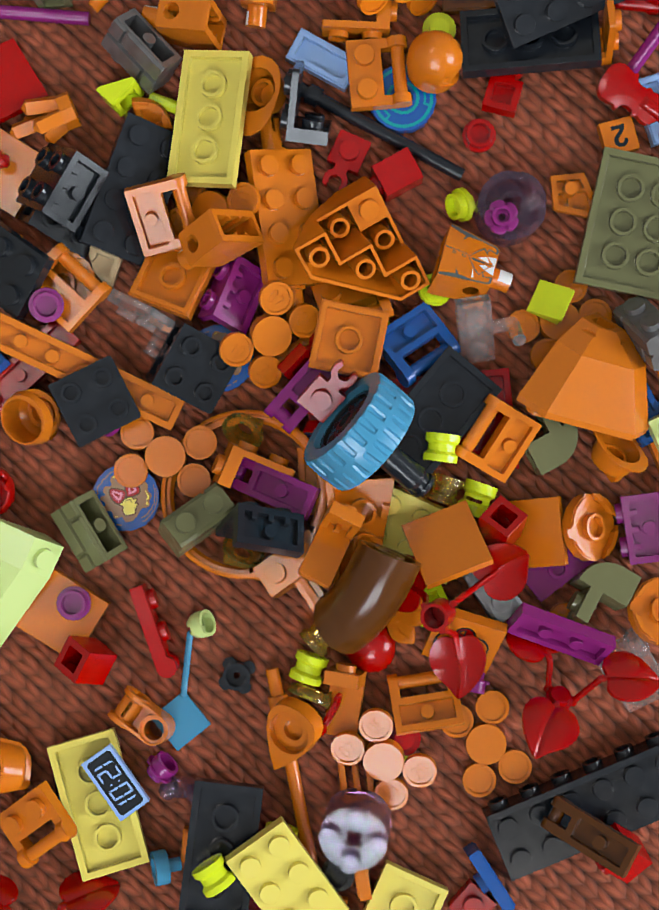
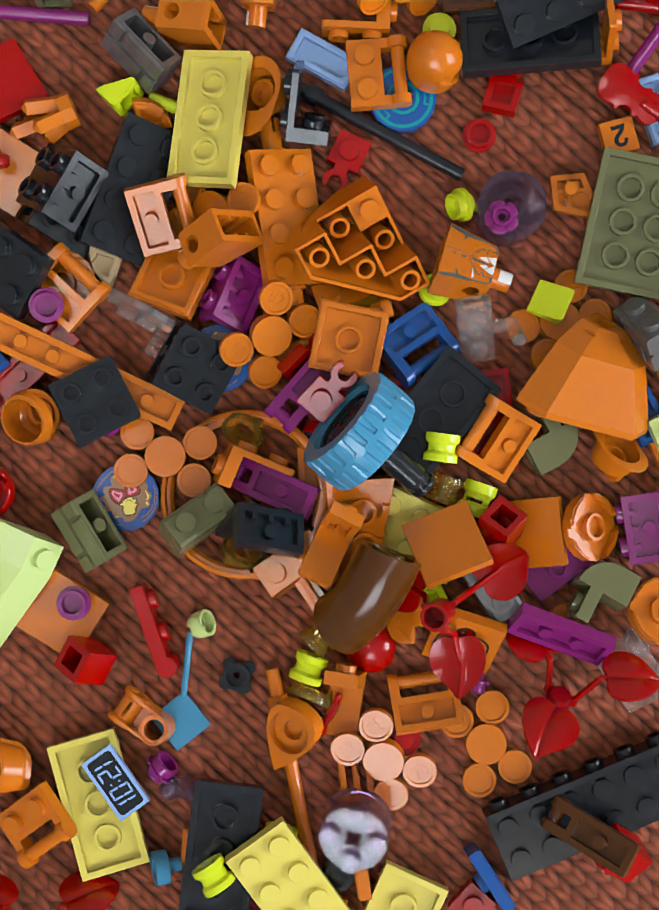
(396, 174): red brick -> none

